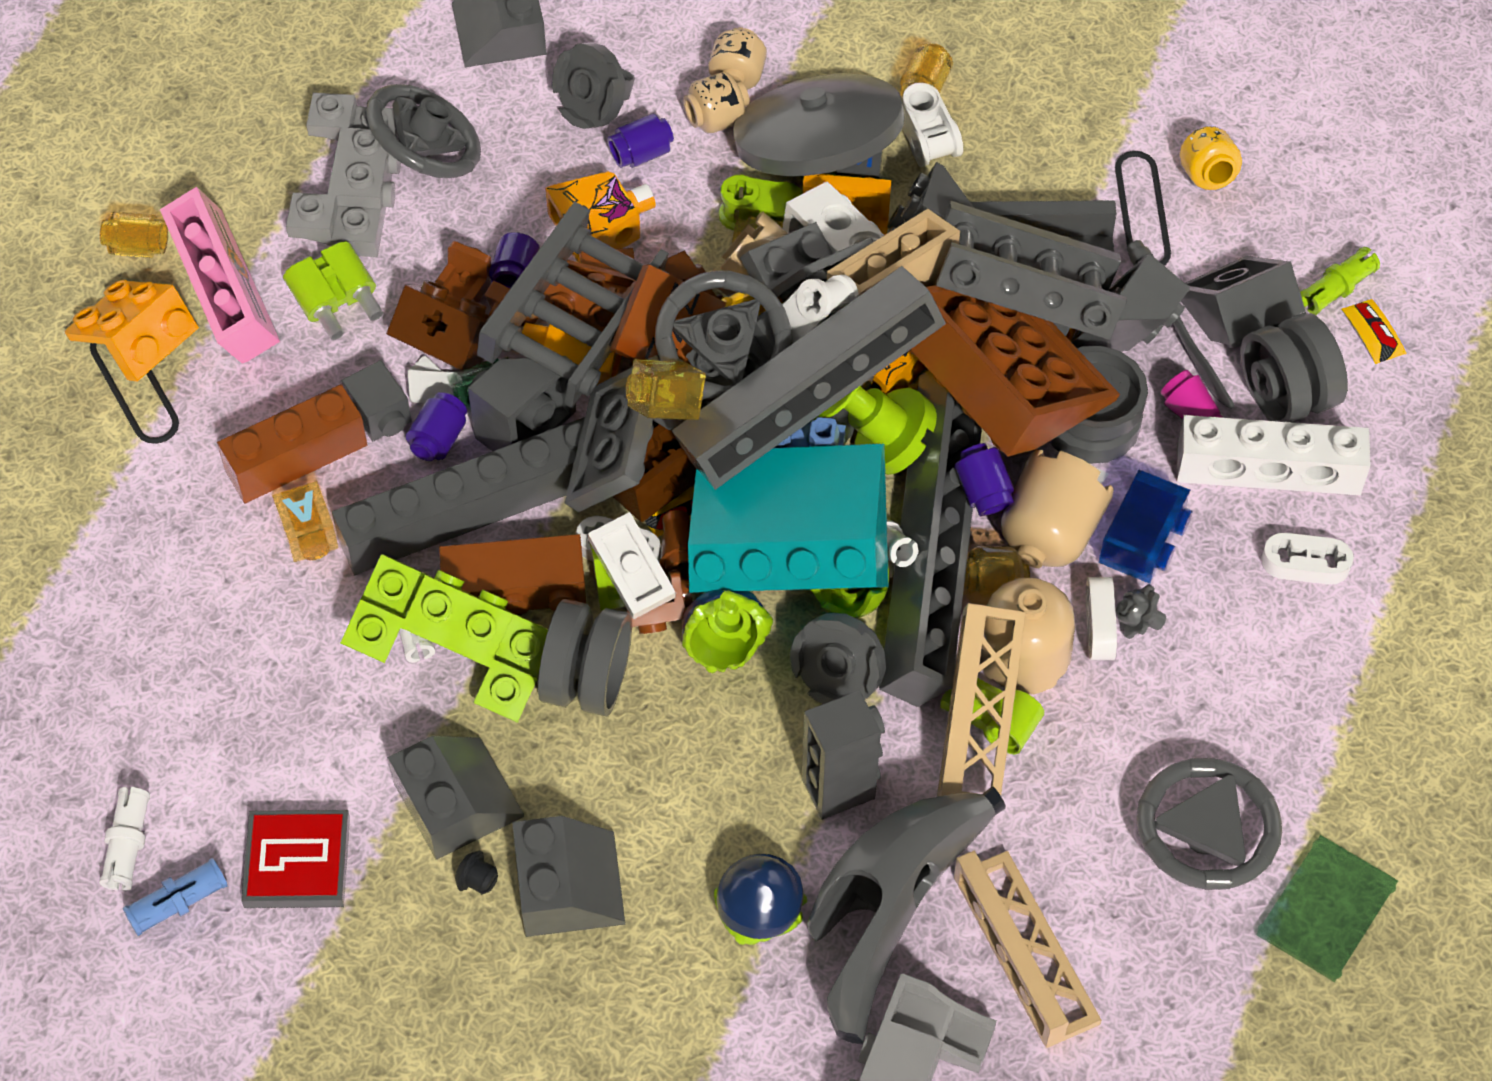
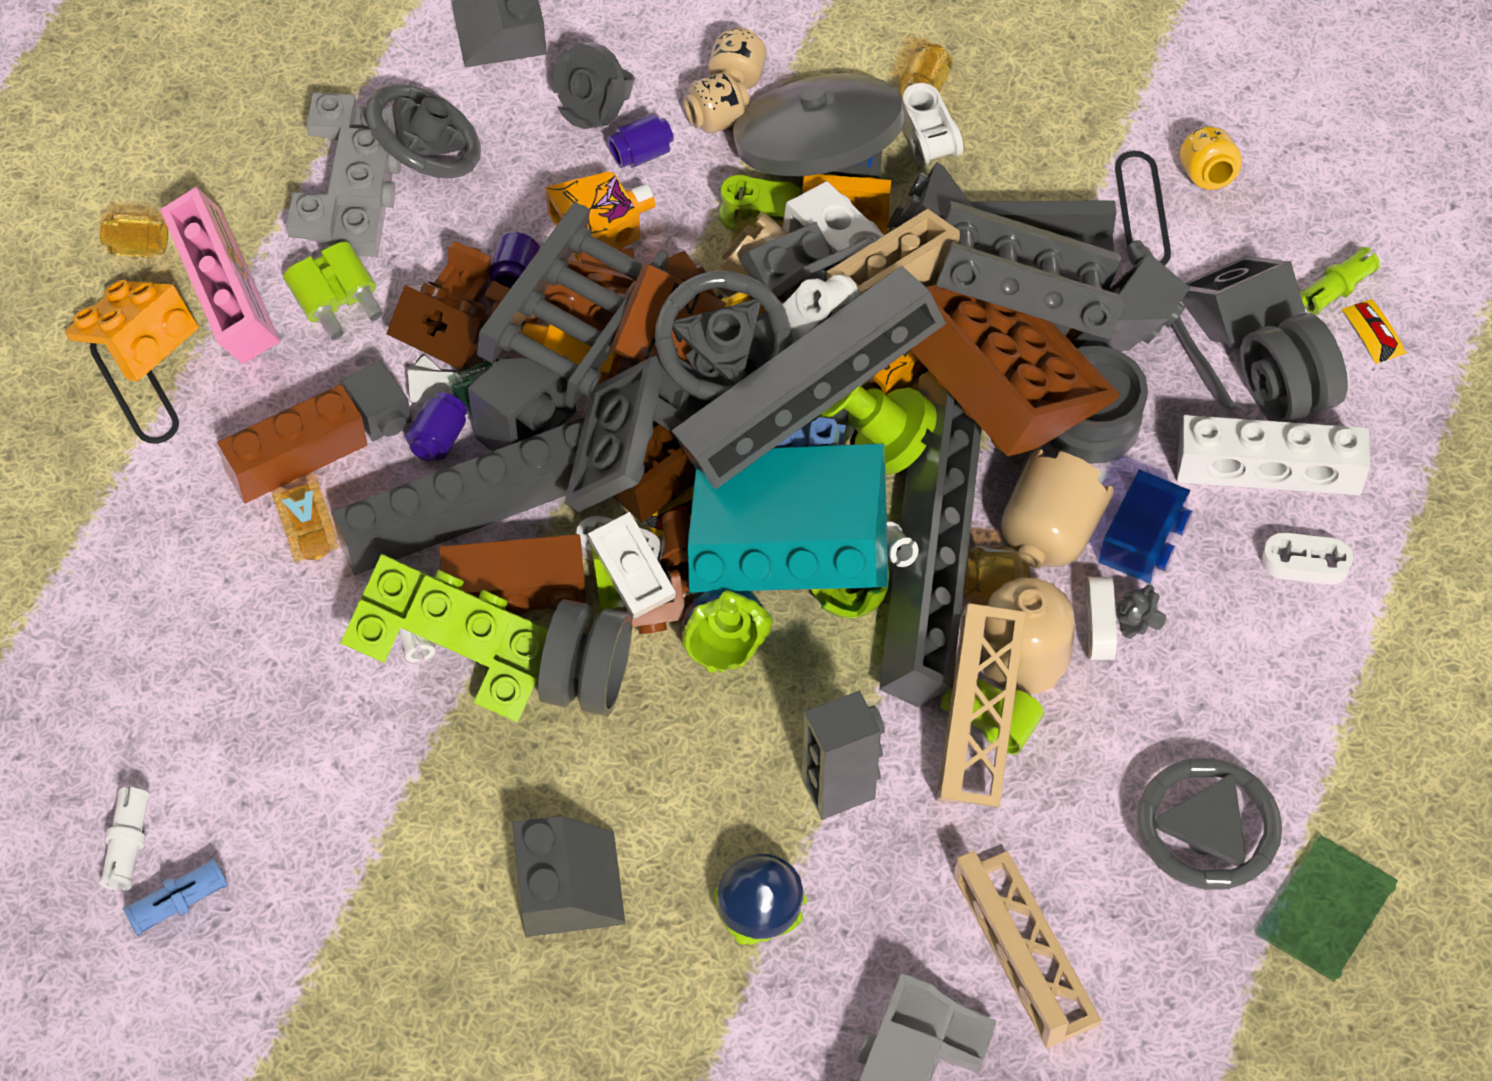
(296, 859): red tile -> none
(453, 791): dark grey slope -> none
(476, 873): black piece -> none
(665, 389): clear yellow brick -> none
(838, 657): dark grey tile -> none
(890, 874): dark grey piece -> none
(984, 479): dark purple brick -> none
(1189, 396): dark pink cone -> none

